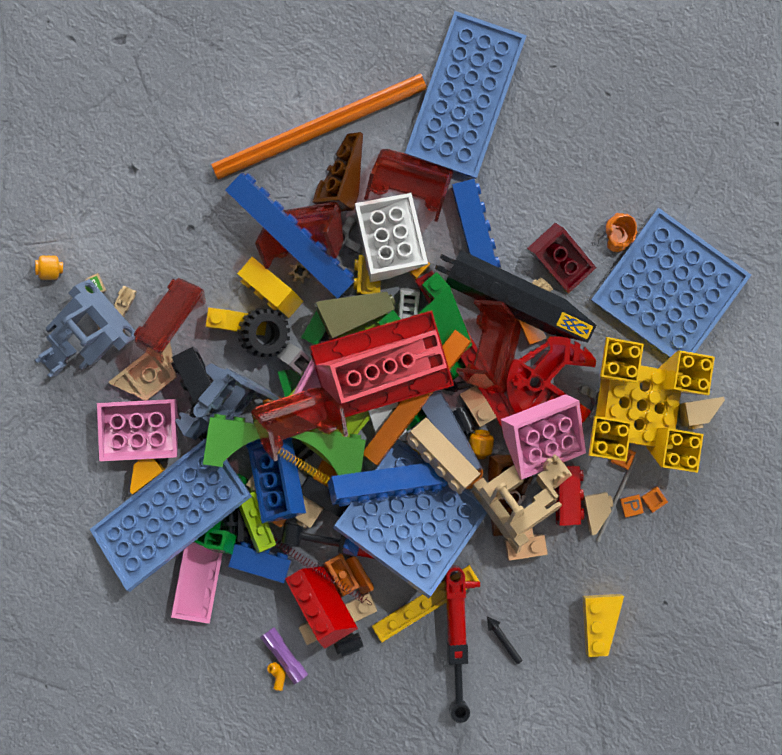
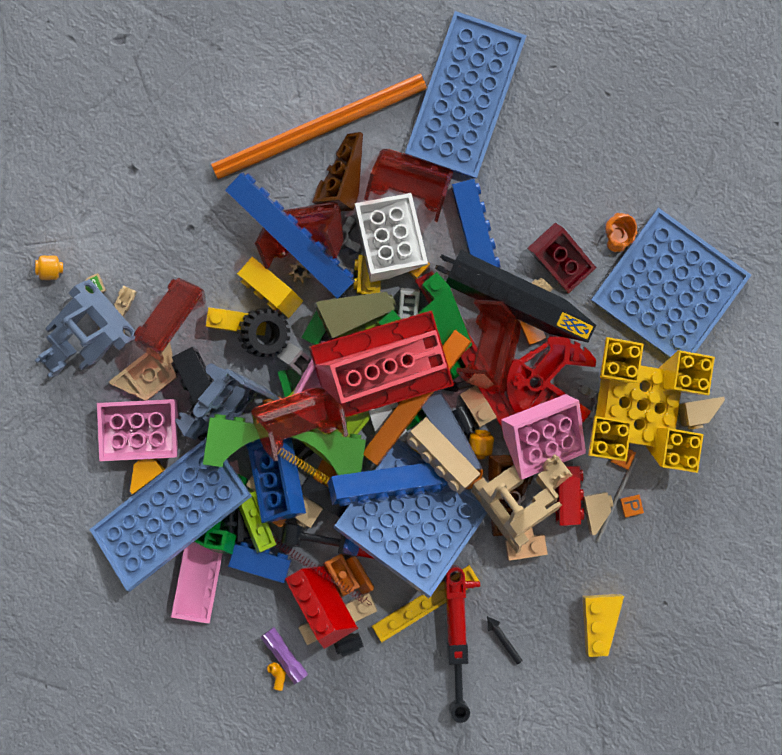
(654, 499): orange tile -> none

